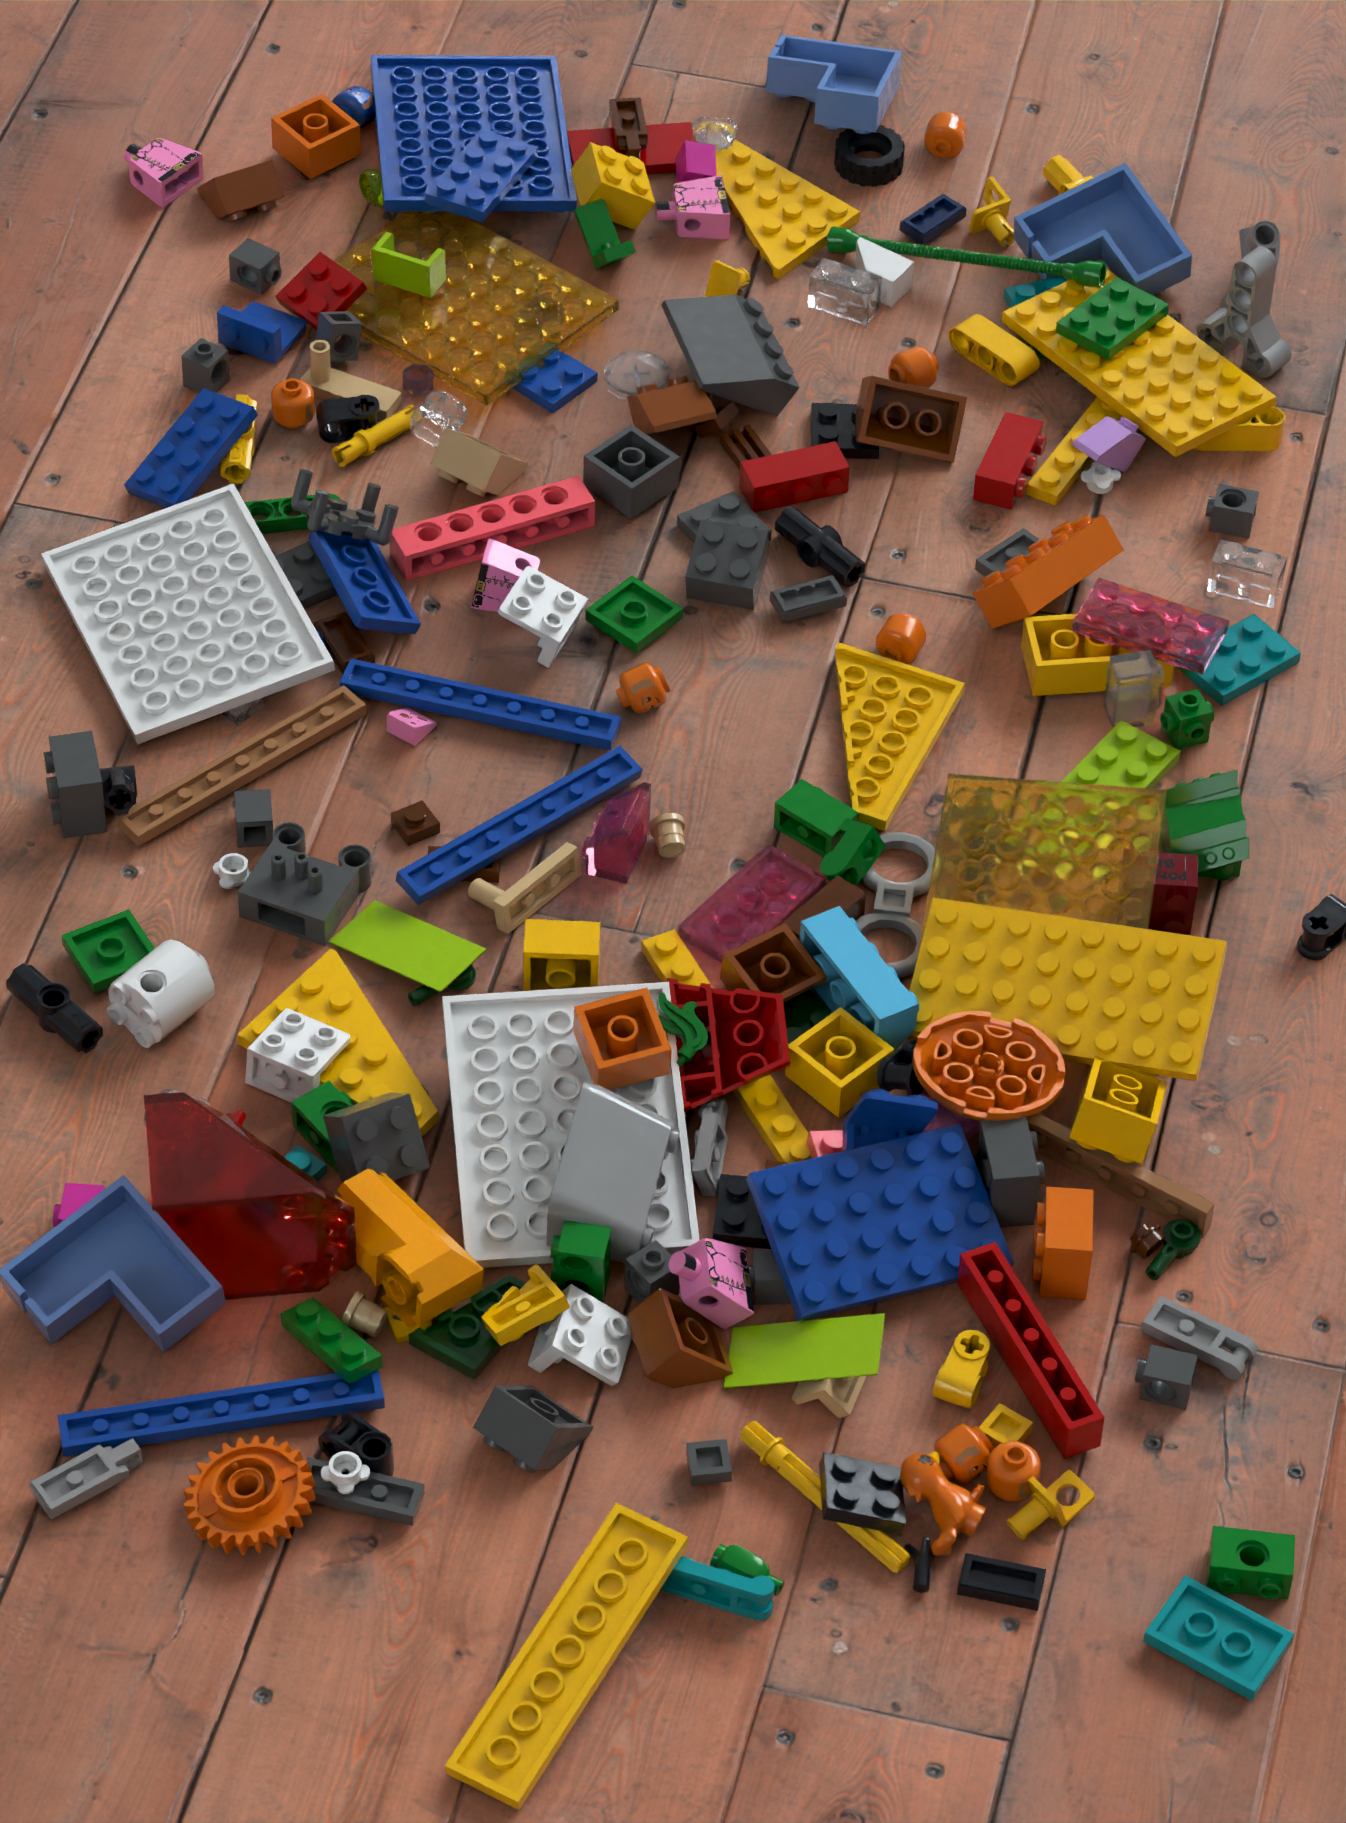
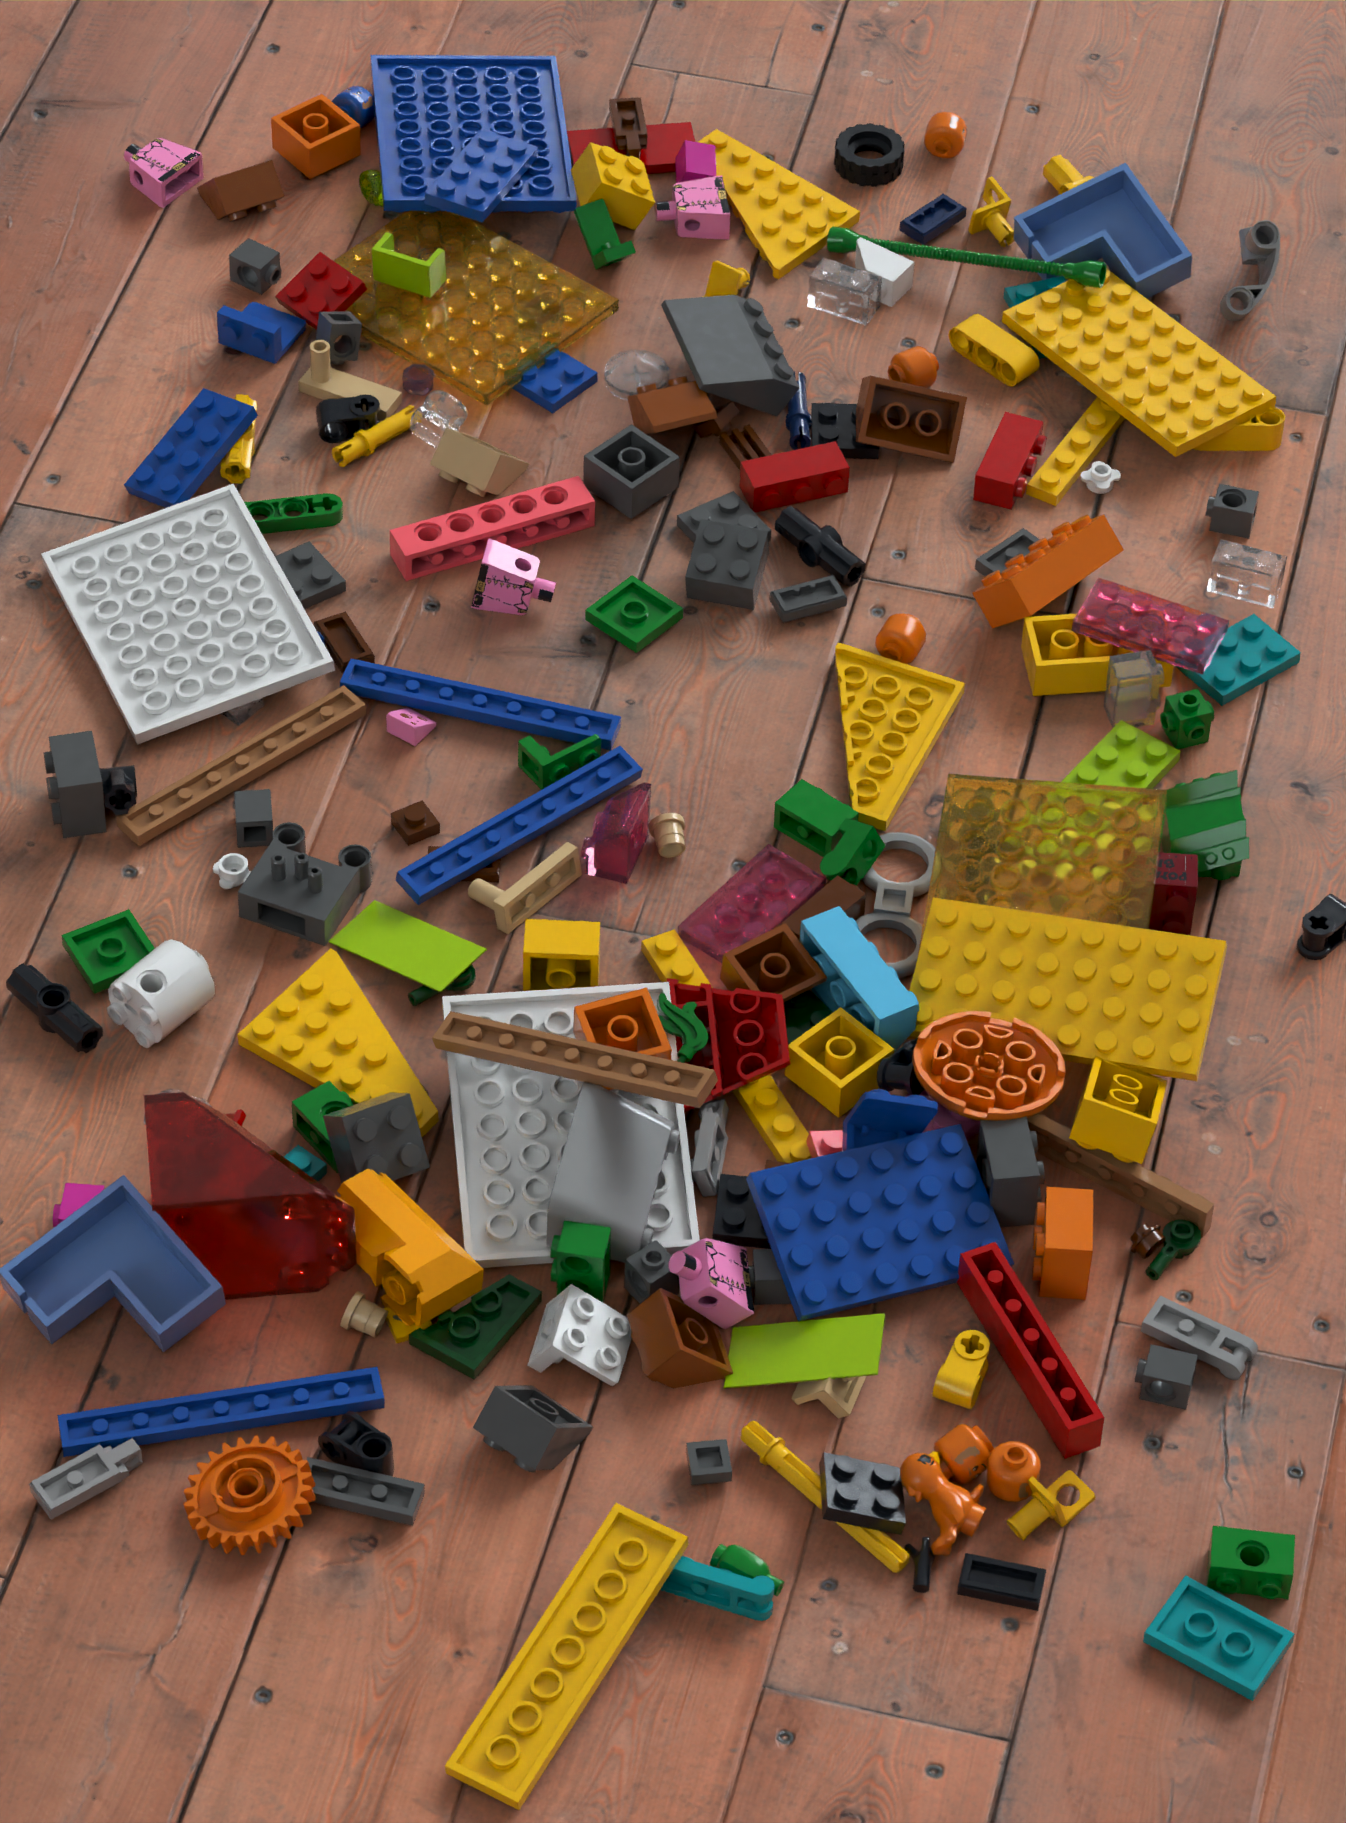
(205, 366): dark grey brick -> none
(292, 403): orange head -> none
(292, 1055): white bracket -> none
(331, 1340): green plate -> none
(334, 516): dark grey plate -> none
(345, 1462): white plate -> none
(365, 583): blue plate -> none
(525, 1308): yellow wing -> none
(543, 609): white bracket -> none
(548, 769): none -> green bracket
(575, 1059): none -> medium nougat plate
(642, 688): orange head -> none
(715, 131): clear piece -> none
(798, 418): none -> dark blue pin
(845, 80): medium blue piece -> none
(1006, 1426): yellow plate -> none
(1111, 442): lavender slope -> none
(1112, 318): green plate -> none
(1248, 317): light grey beam -> none

